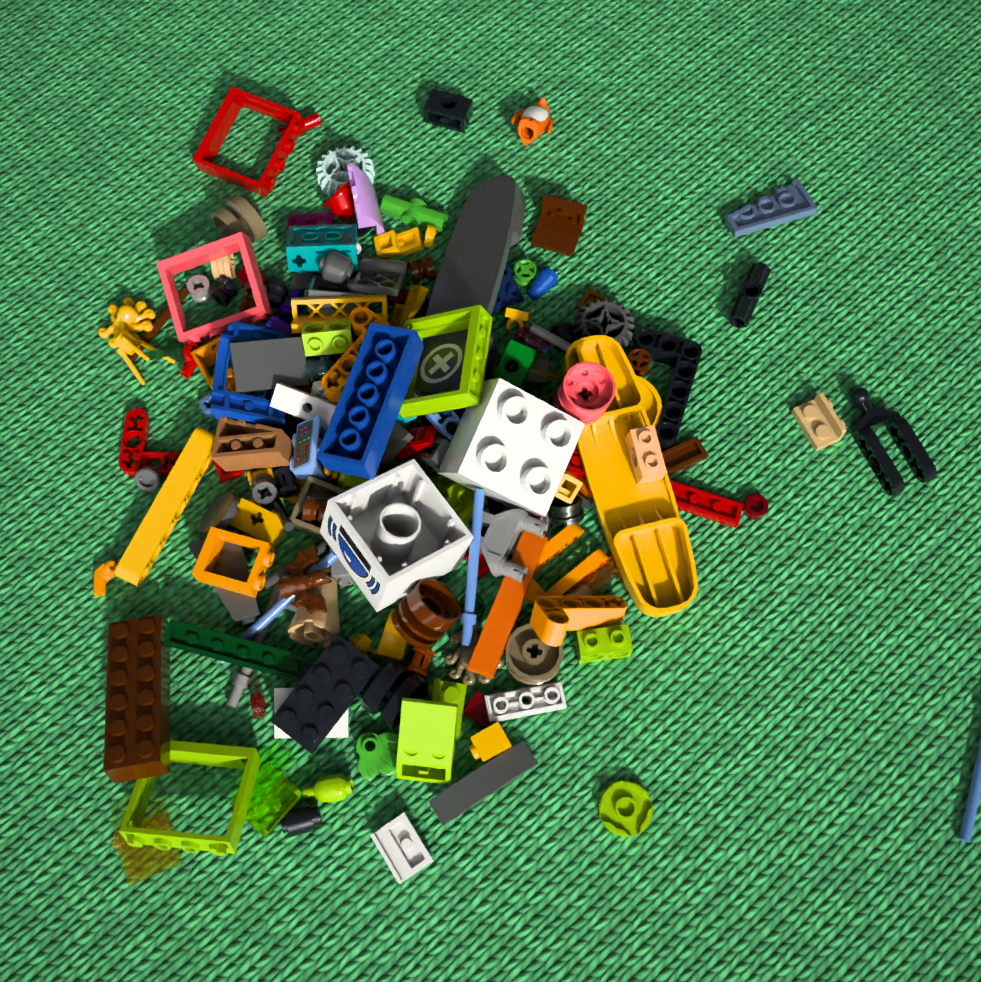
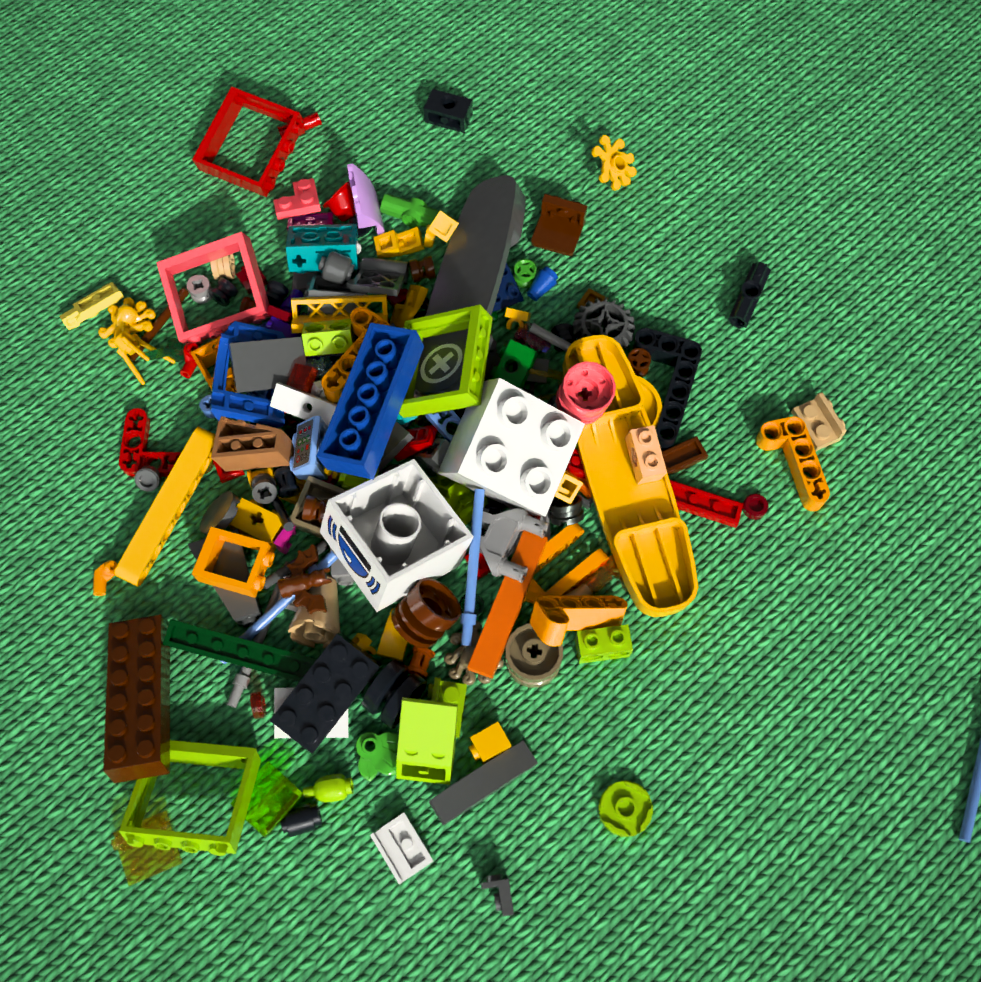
(91, 305): none -> light yellow hinge
(239, 217): dark tan wheel -> none
(280, 313): none -> dark red tile
(282, 541): none -> dark pink tile
(302, 203): none -> coral plate
(302, 377): none -> clear red tile
(333, 171): light aqua gear -> none
(443, 226): none -> yellow tile
(476, 710): dark red tile -> none
(503, 899): none -> dark grey bracket
(510, 706): white tile -> none
(533, 121): orange animal -> none
(614, 163): none -> yellow animal
(779, 208): sand blue wing -> none
(811, 497): none -> light orange beam
(902, 435): black piece -> none

